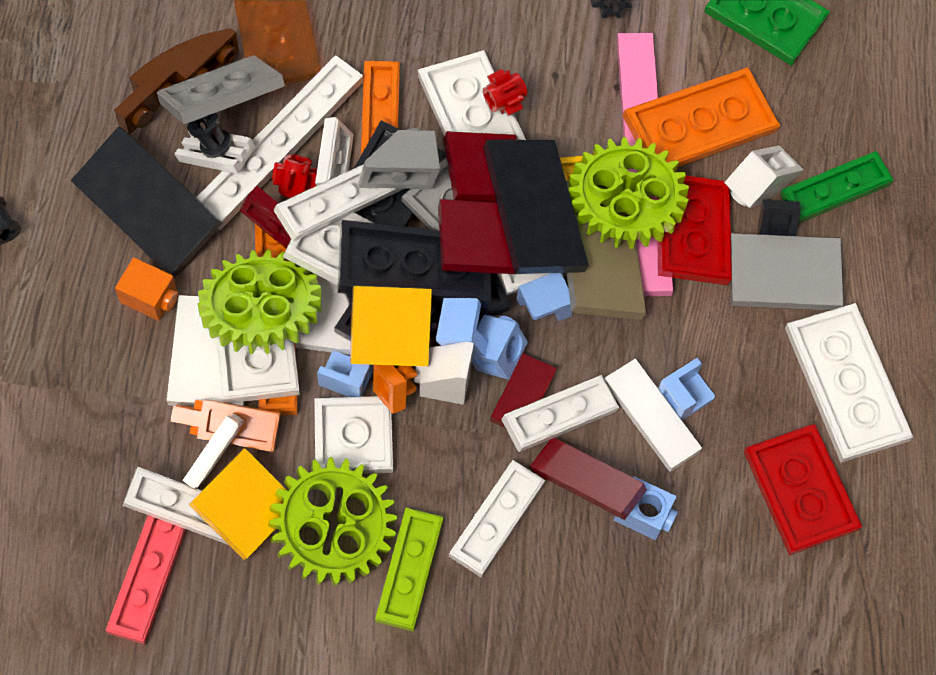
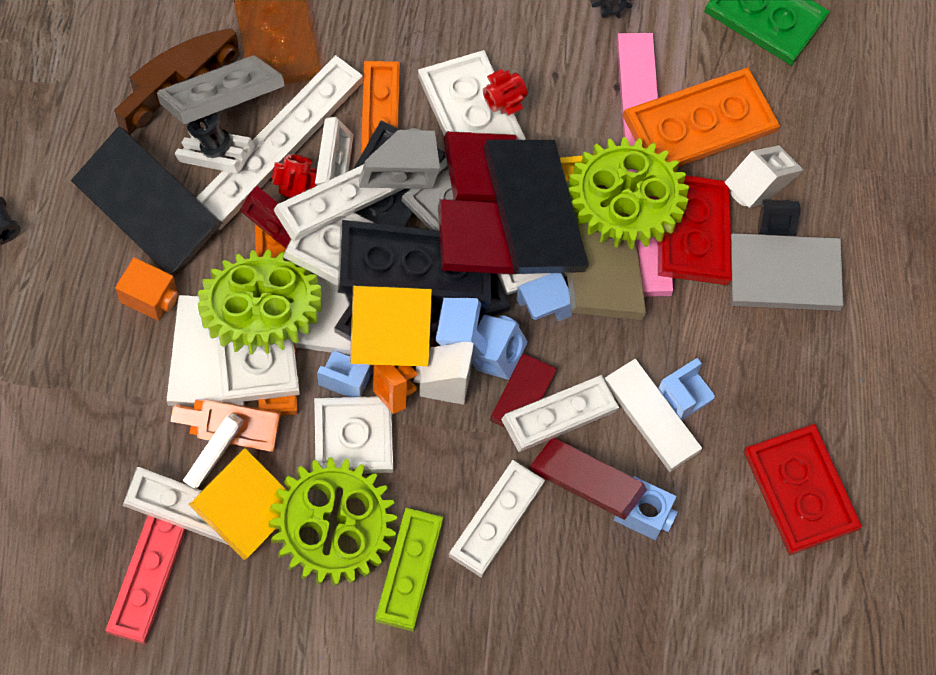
(839, 186): green tile -> none
(848, 382): white tile -> none

